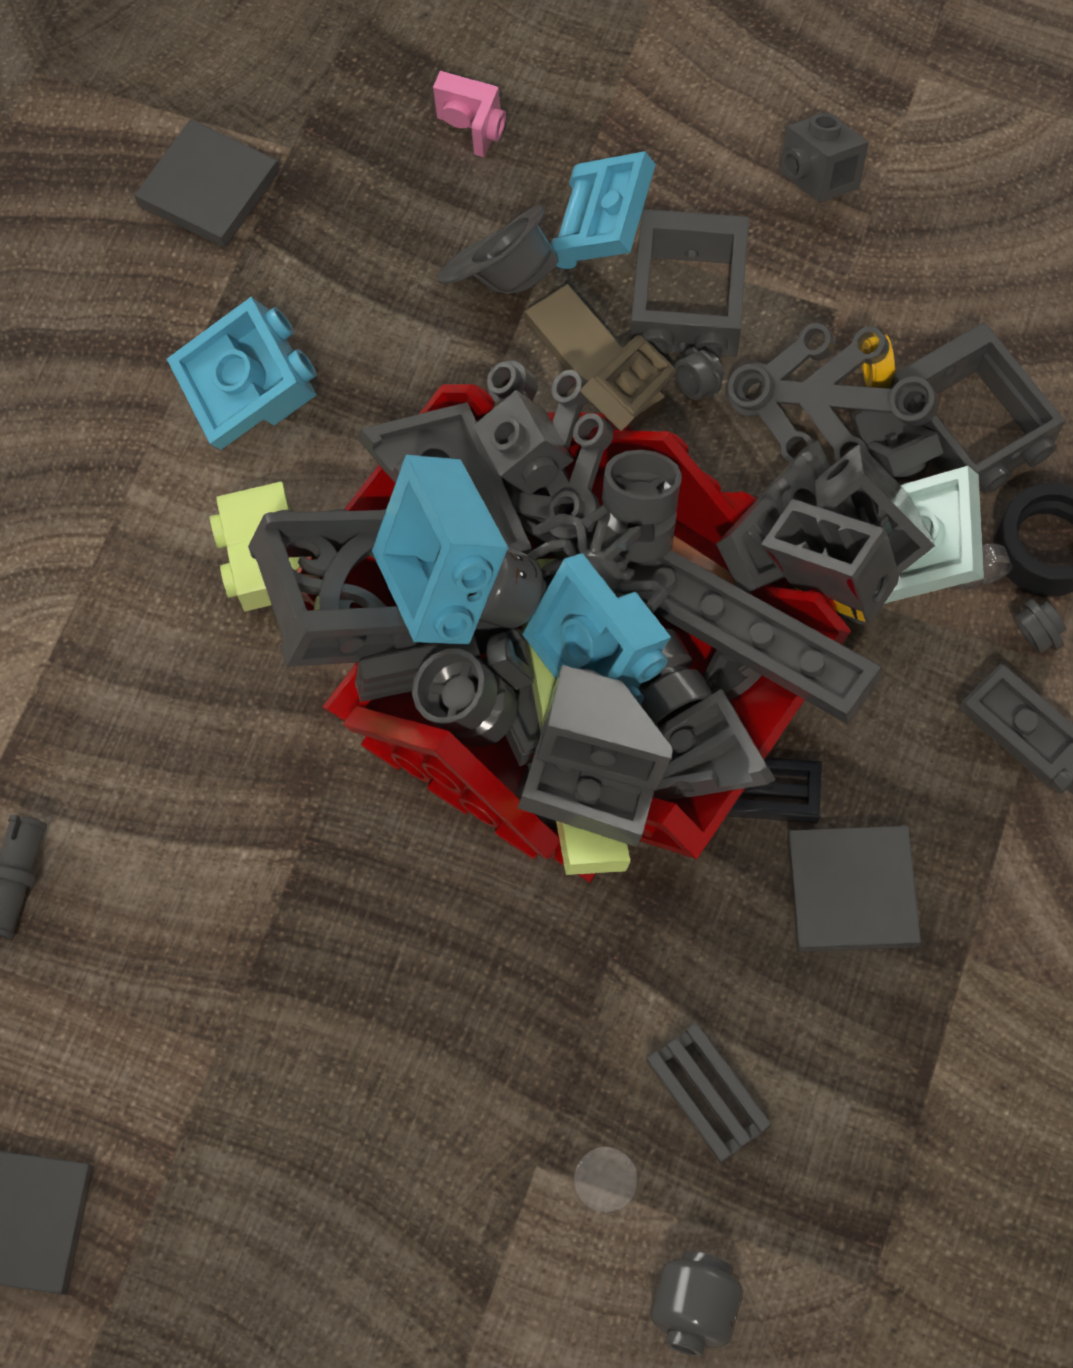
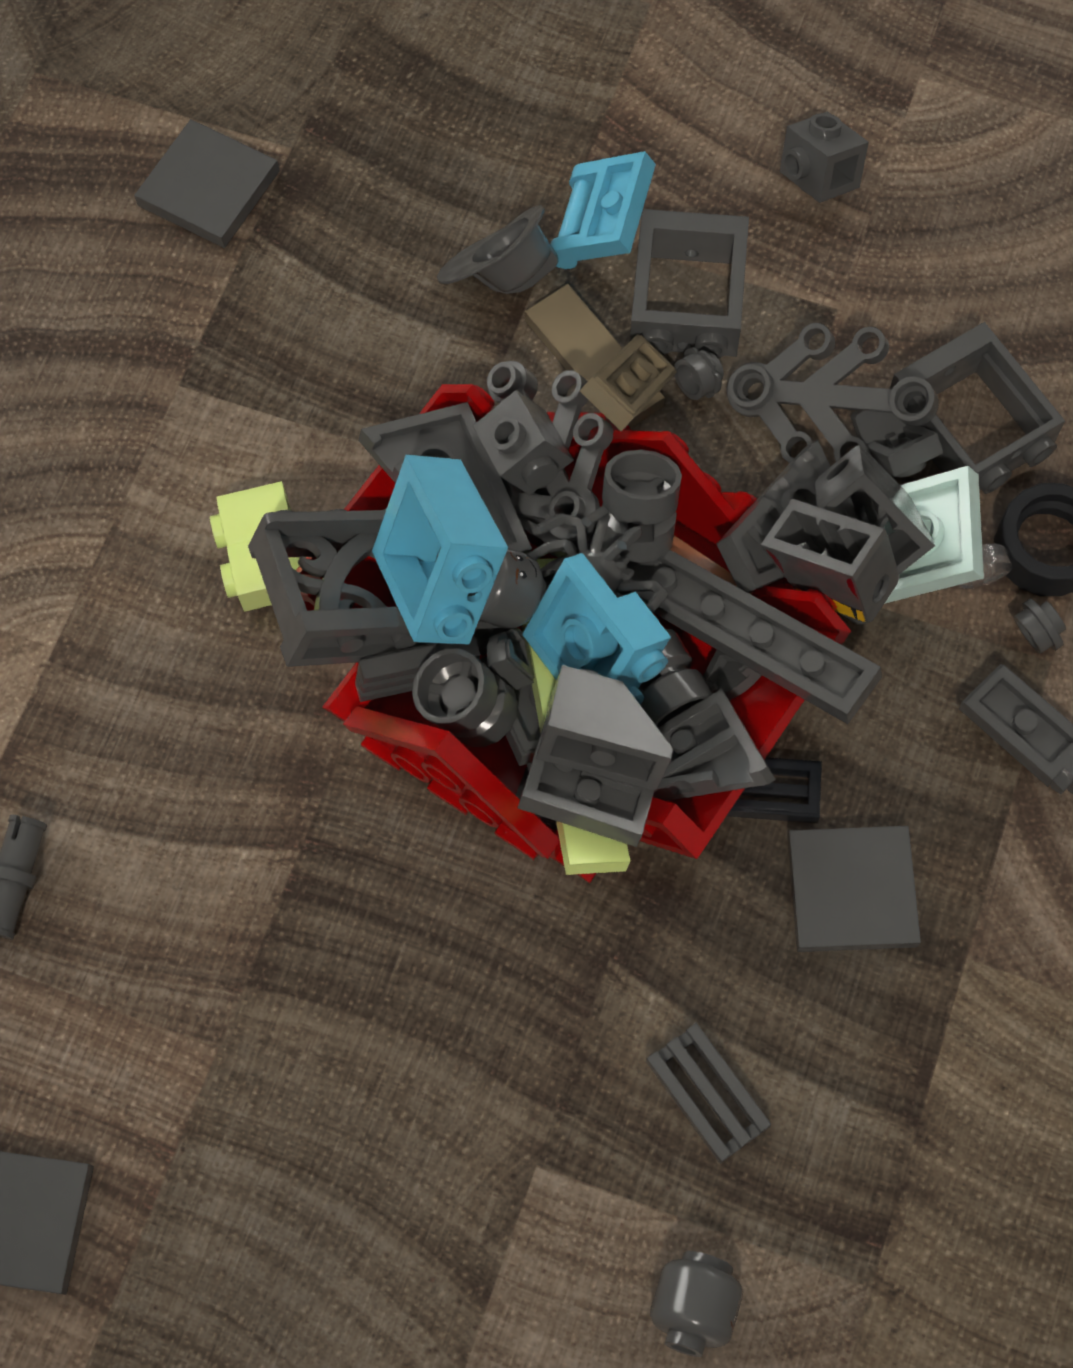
(243, 372): medium azure plate -> none
(471, 105): bright pink bracket -> none
(605, 1180): clear tile -> none
(881, 373): yellow tile -> none

